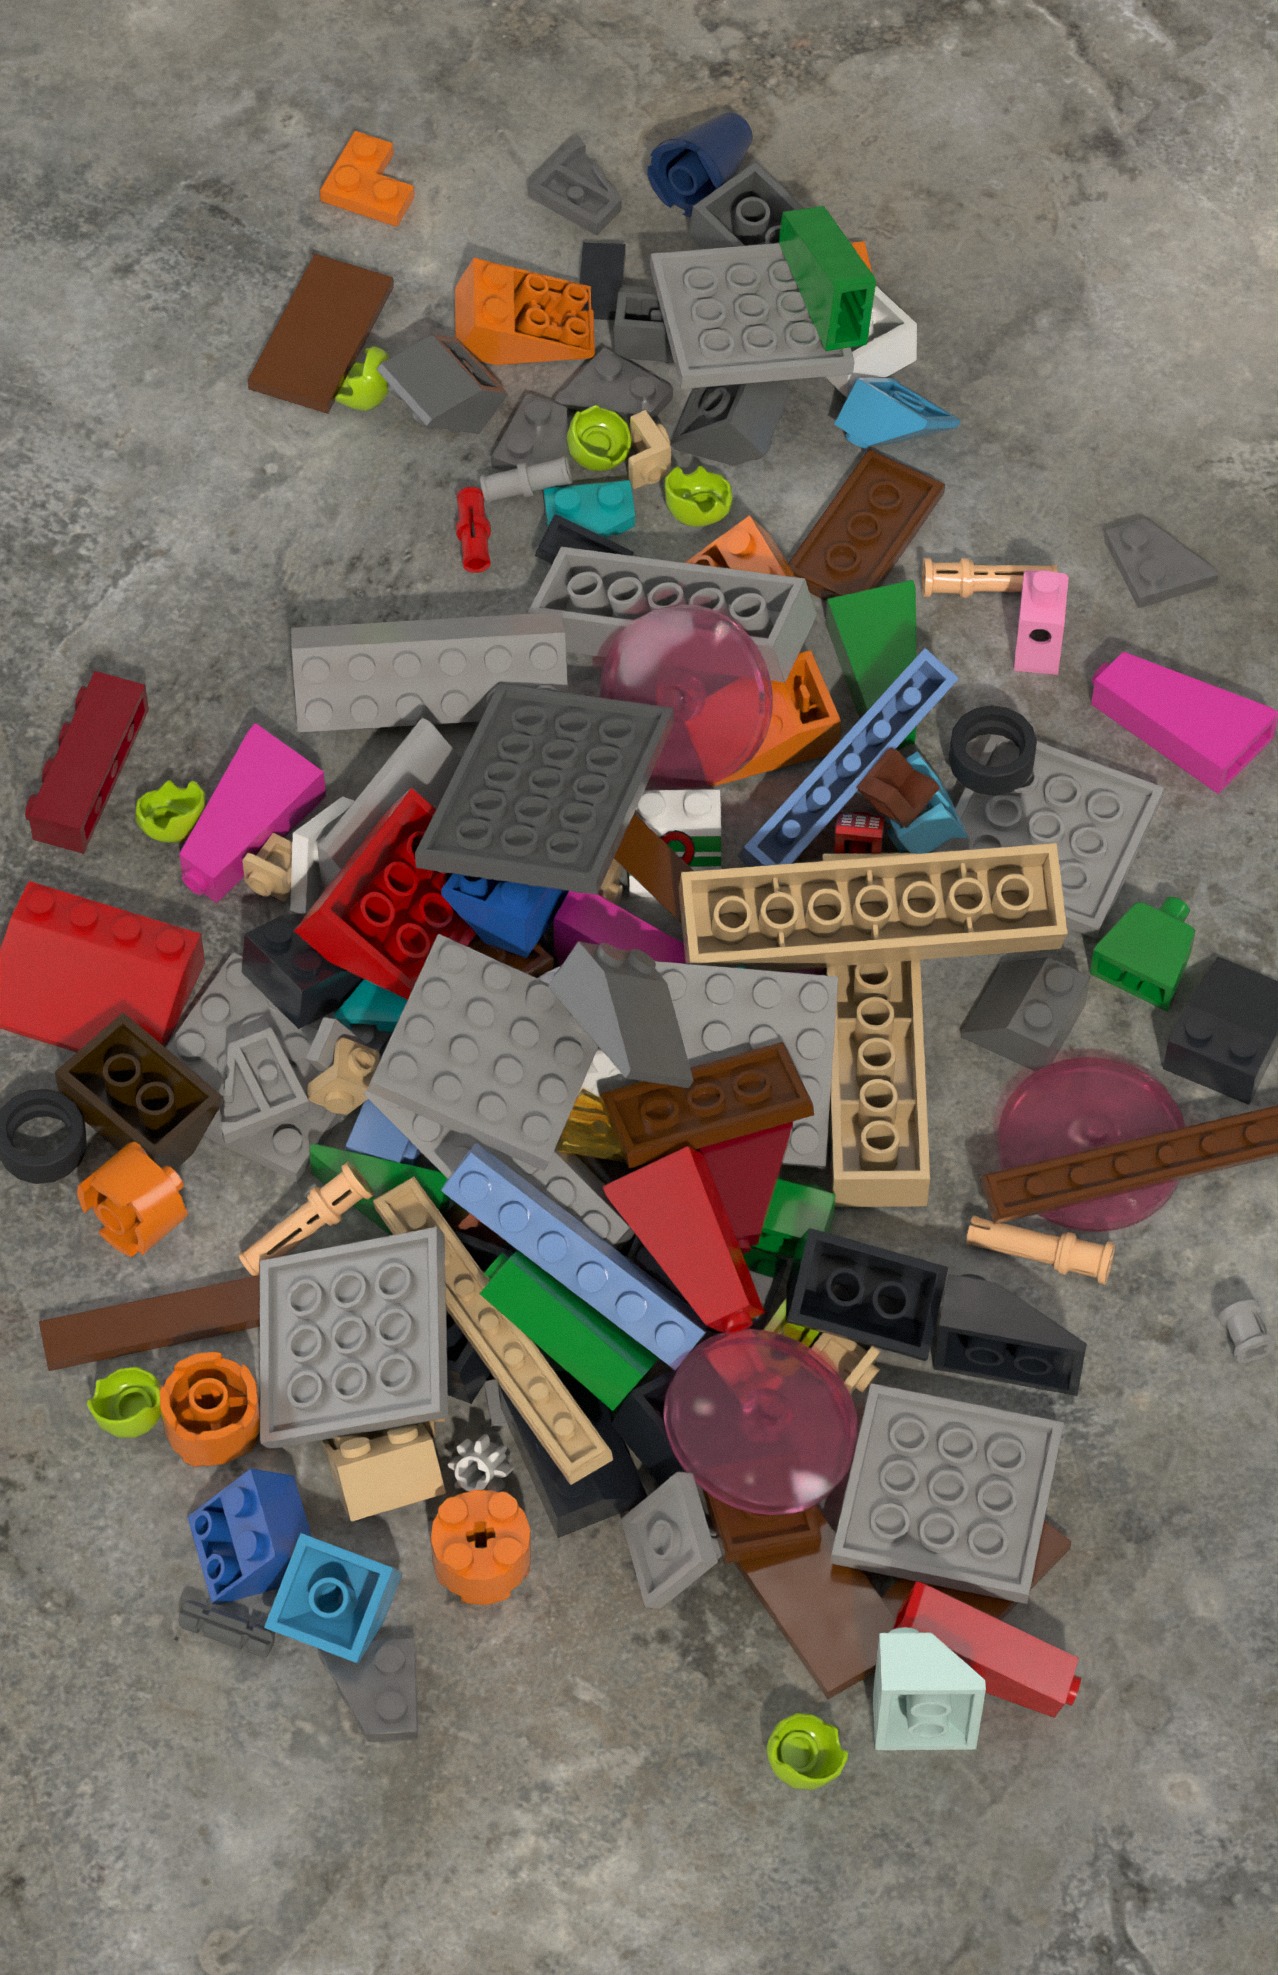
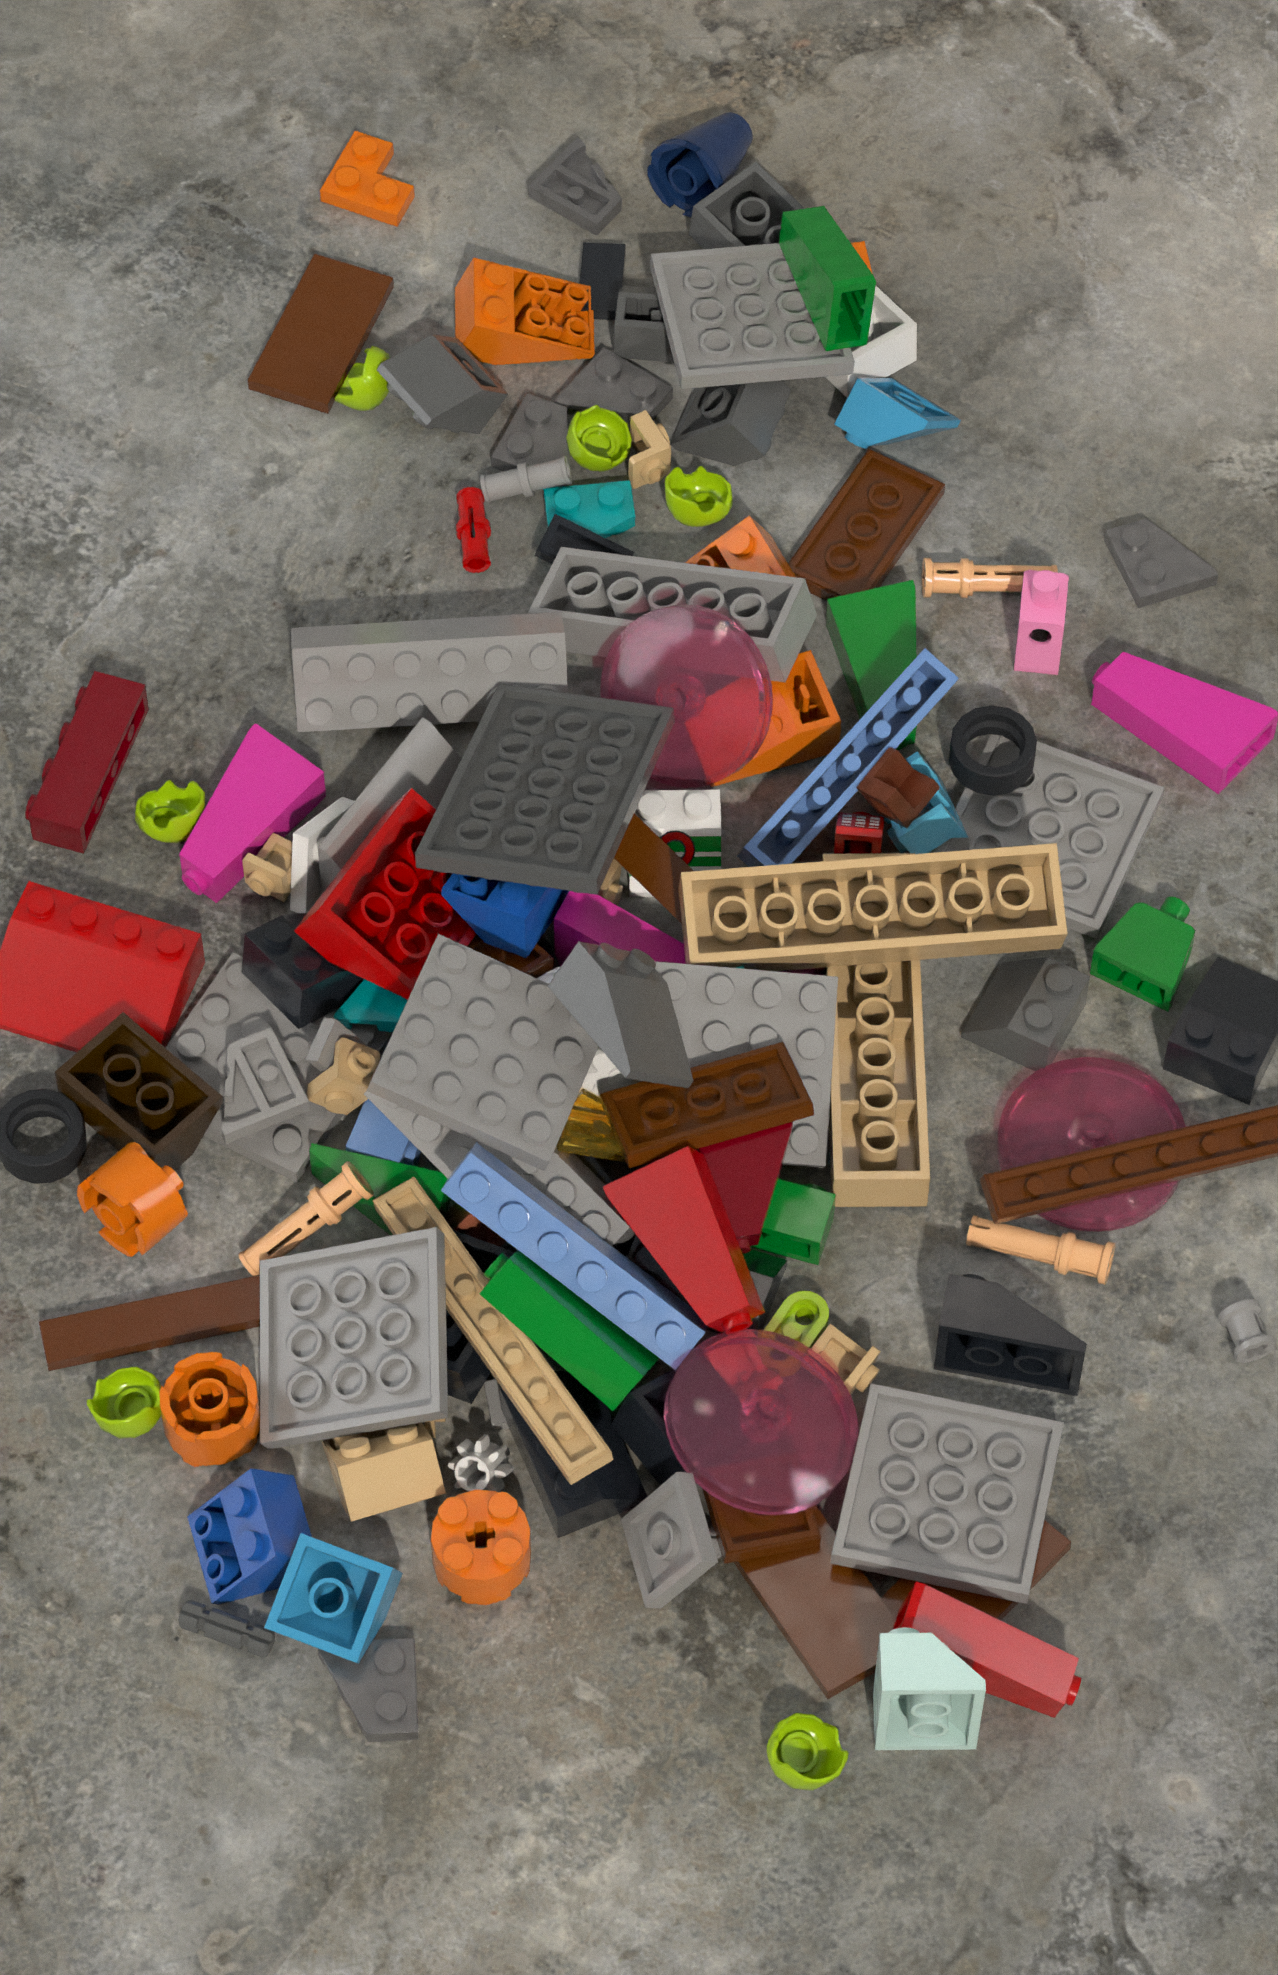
(864, 1293): black slope -> none

